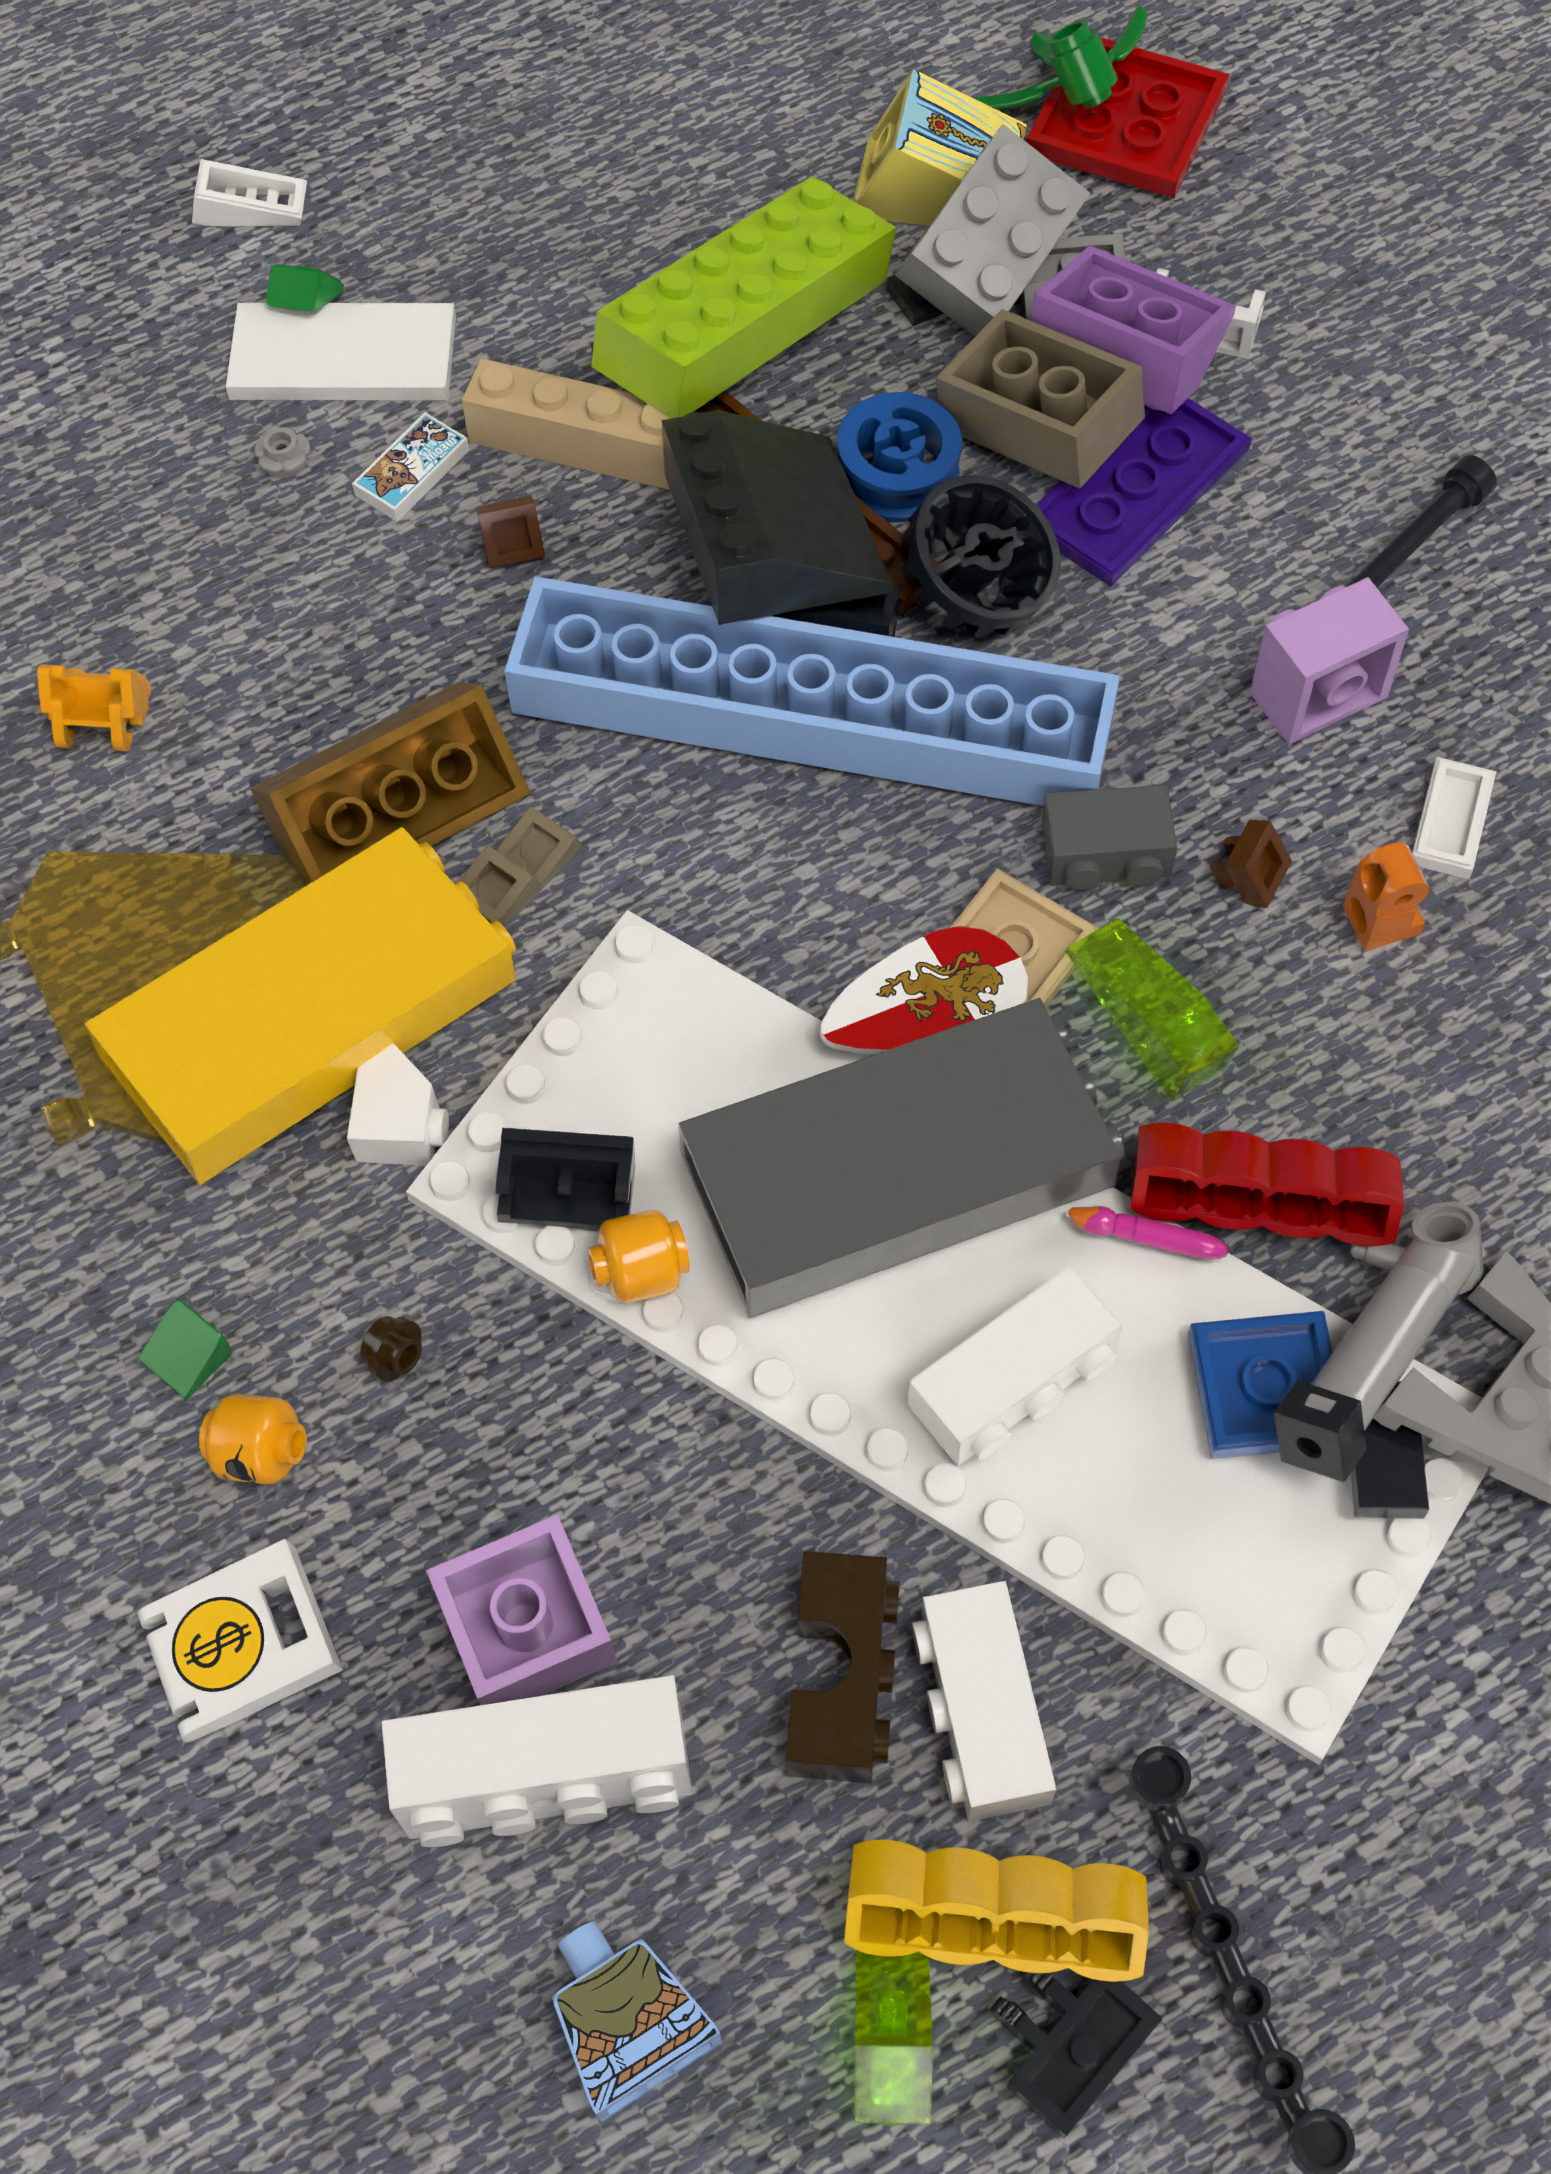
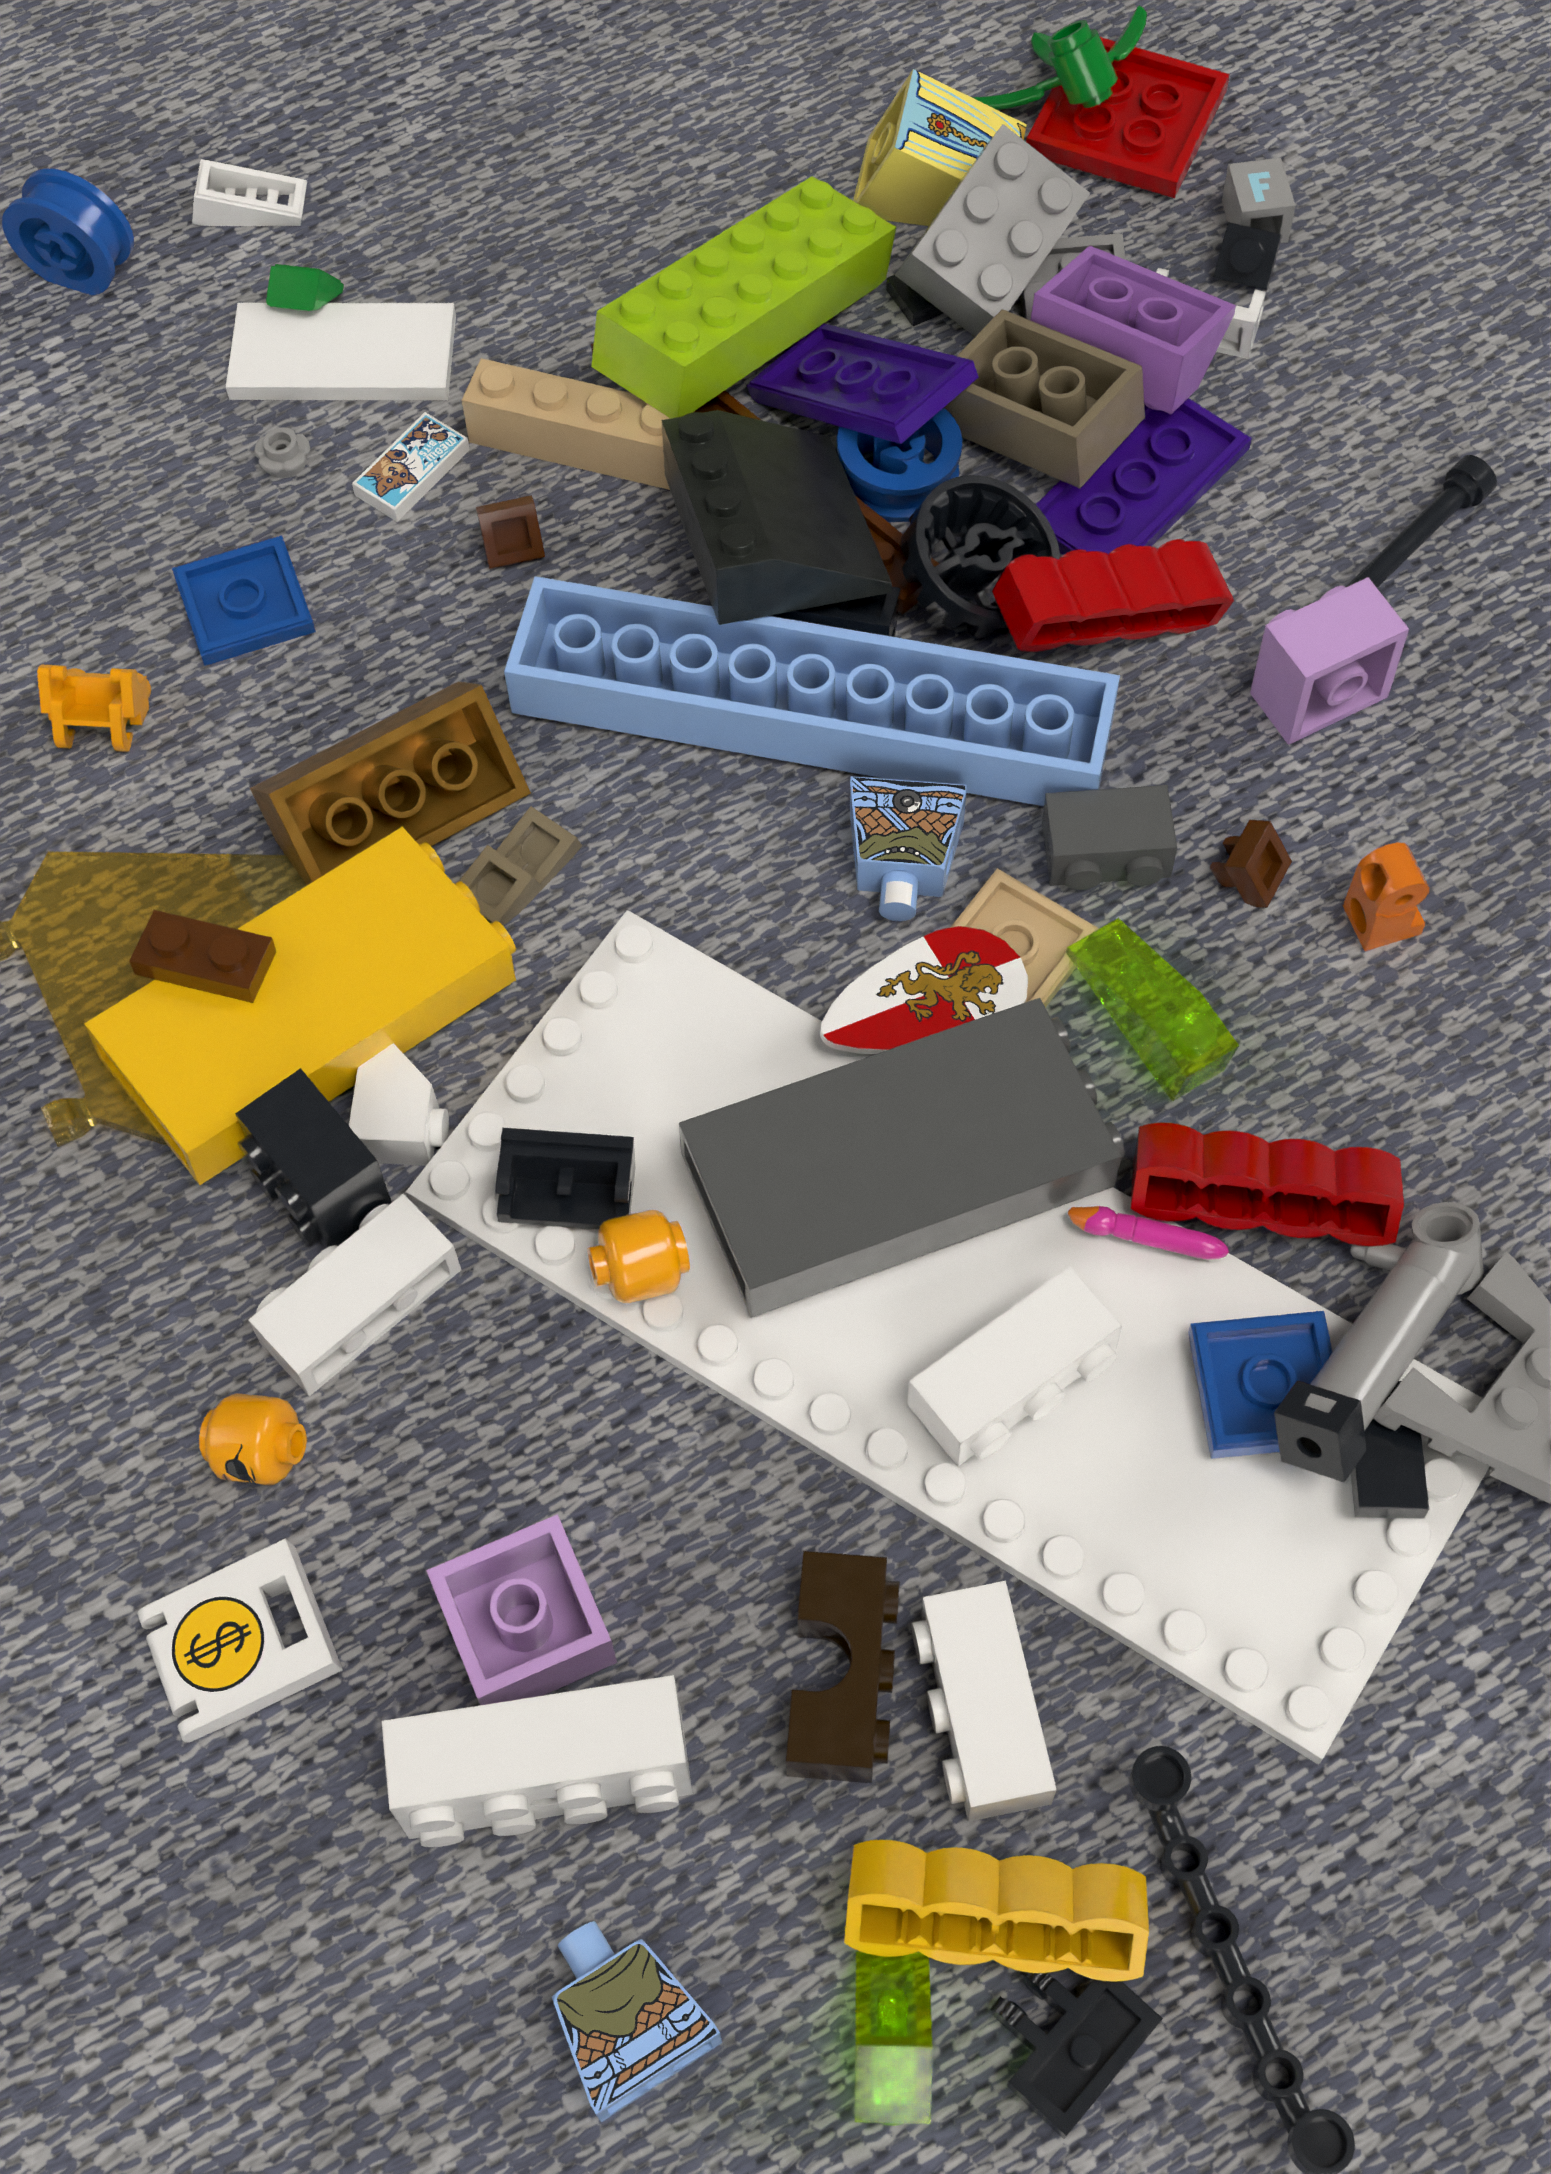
(68, 231): none -> blue wheel
(184, 1350): green slope -> none
(203, 956): none -> reddish brown plate
(243, 600): none -> blue tile
(310, 1161): none -> black brick
(354, 1293): none -> white brick
(391, 1347): dark brown plate -> none
(862, 382): none -> dark purple tile
(904, 839): none -> torso
(1112, 595): none -> red brick
(1247, 255): none -> black plate
(1259, 196): none -> light grey brick
(1453, 817): white tile -> none

